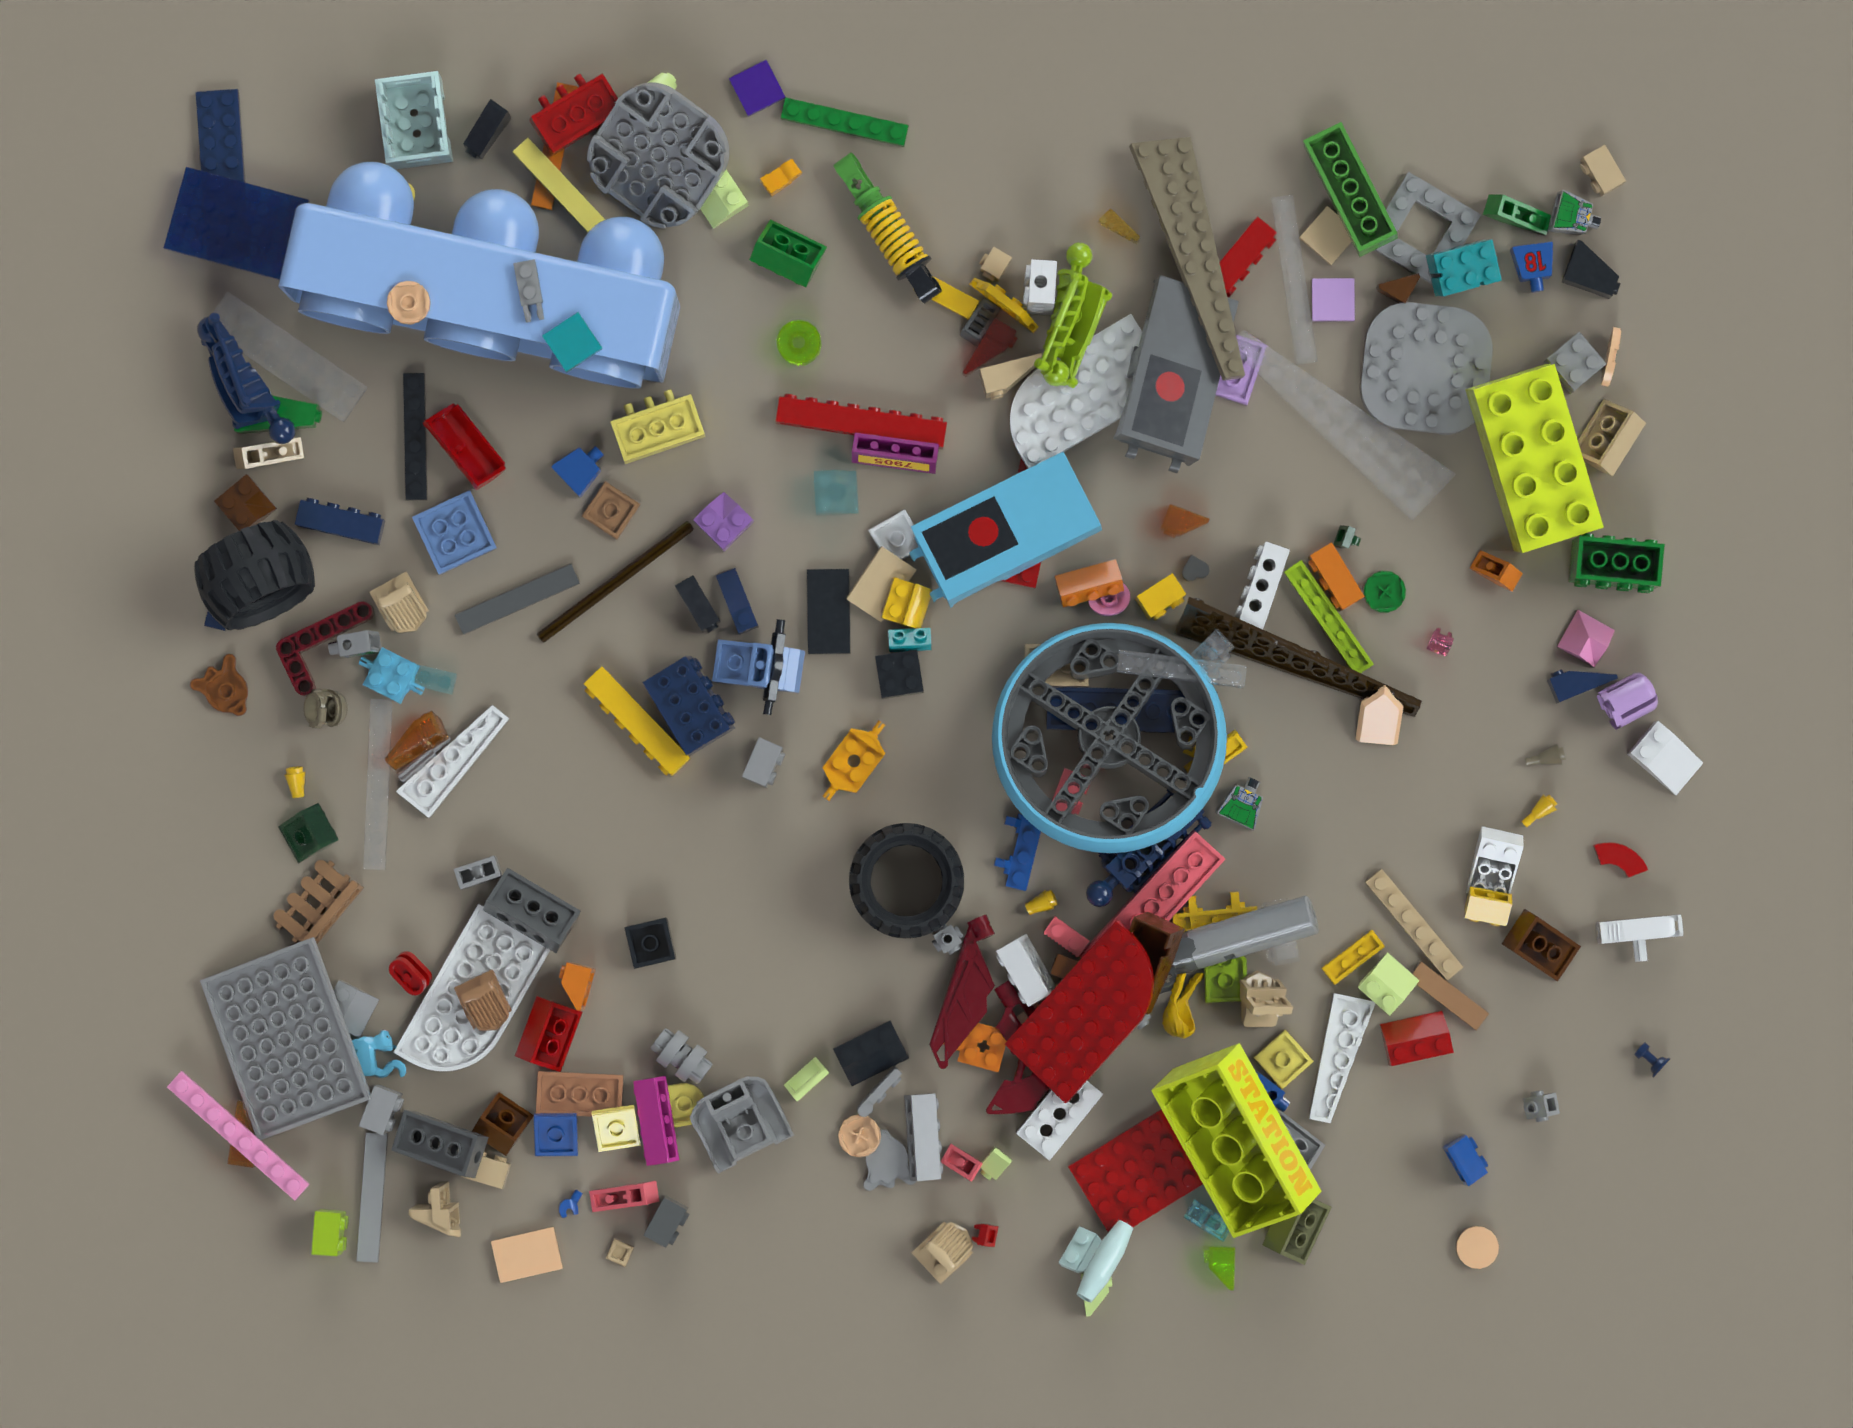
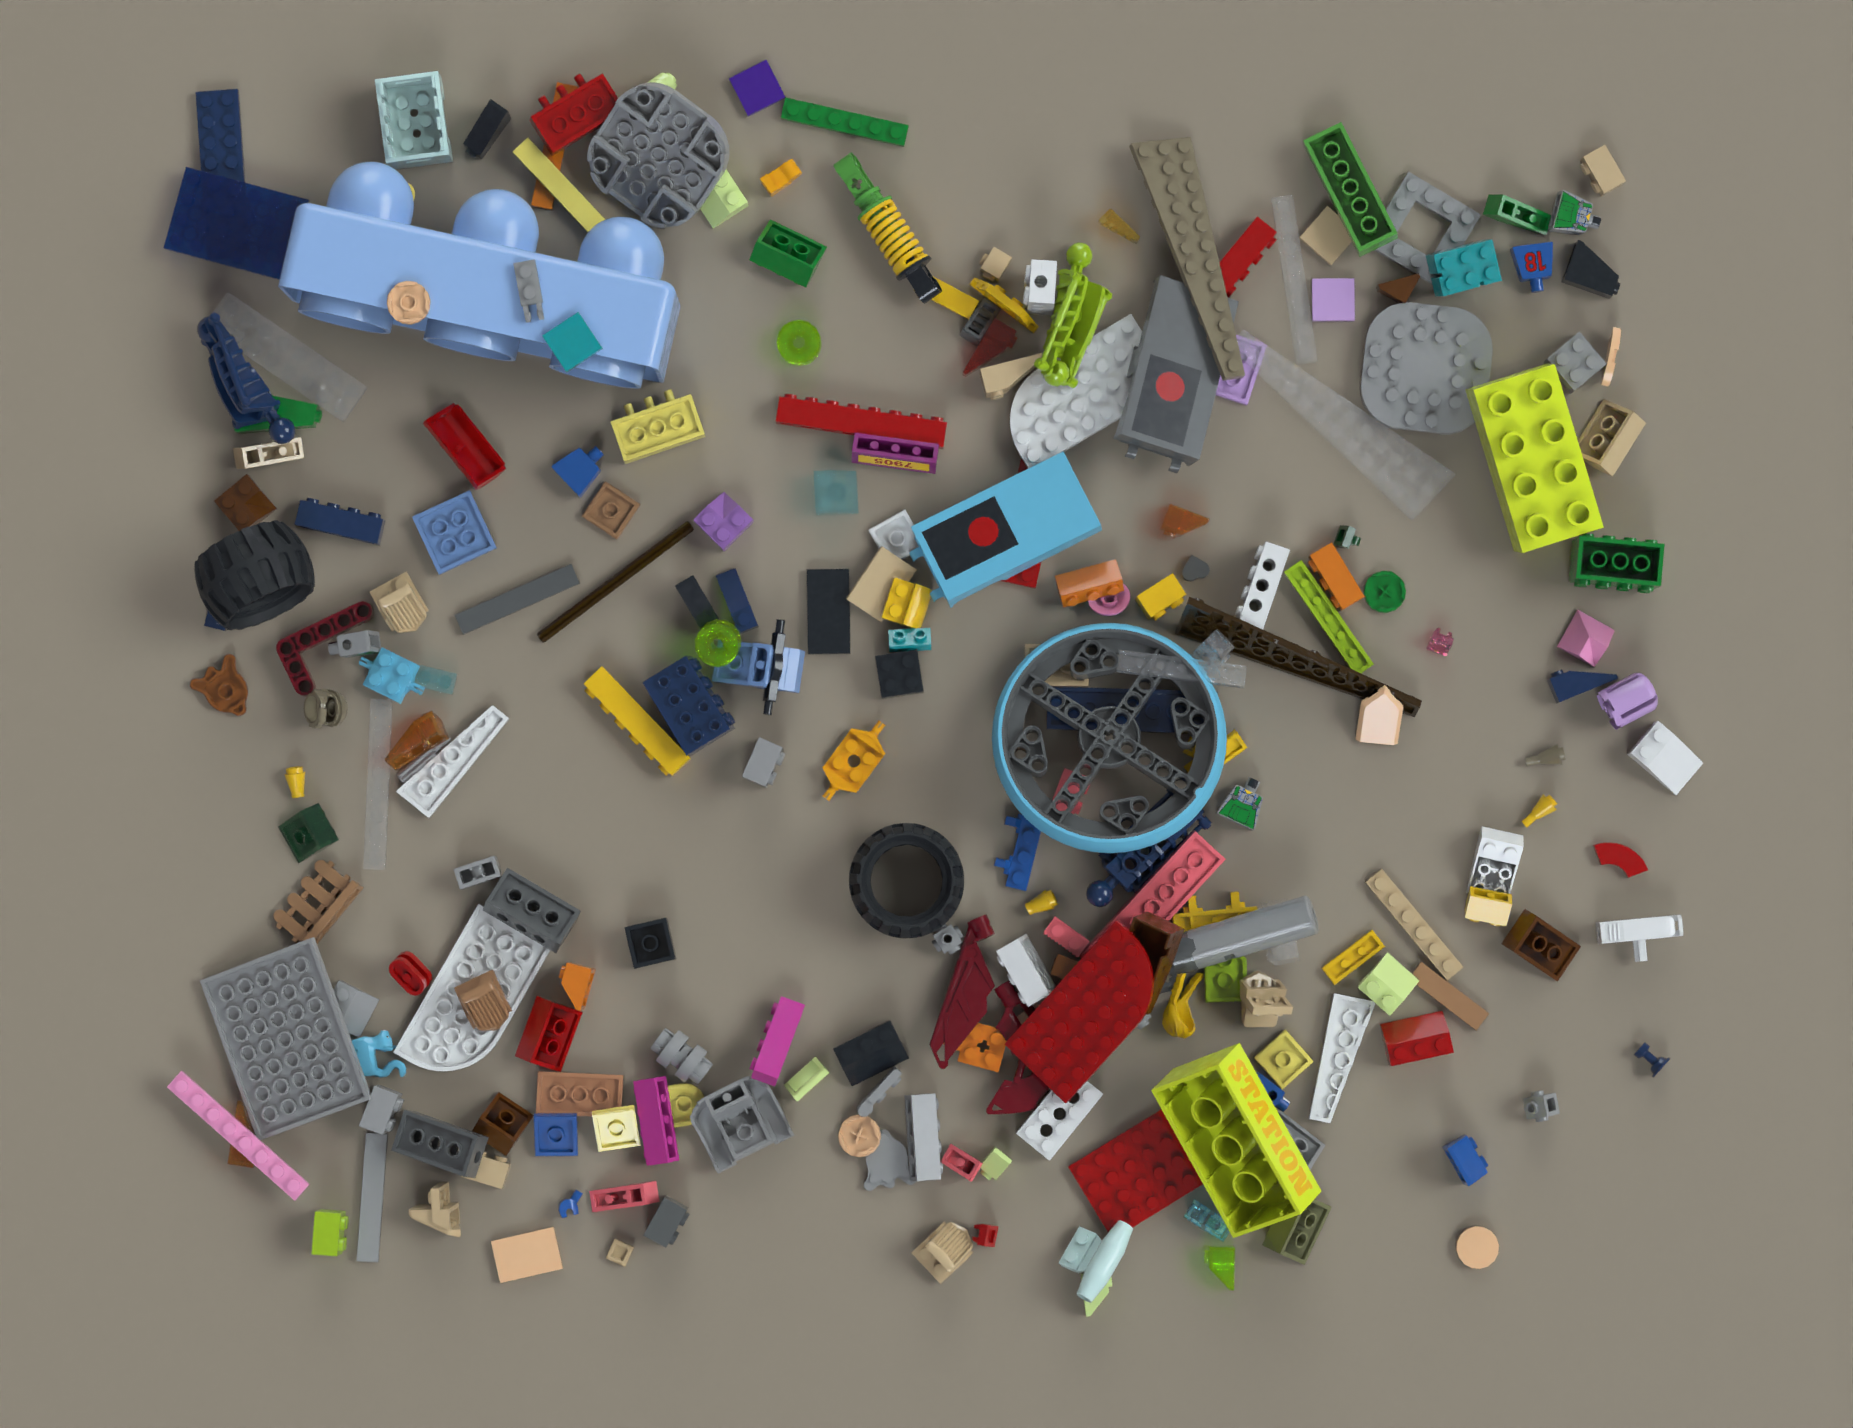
(415, 436): black plate -> none
(715, 655): none -> clear neon green wheel
(777, 1041): none -> dark pink brick
(1496, 570): orange slope -> none

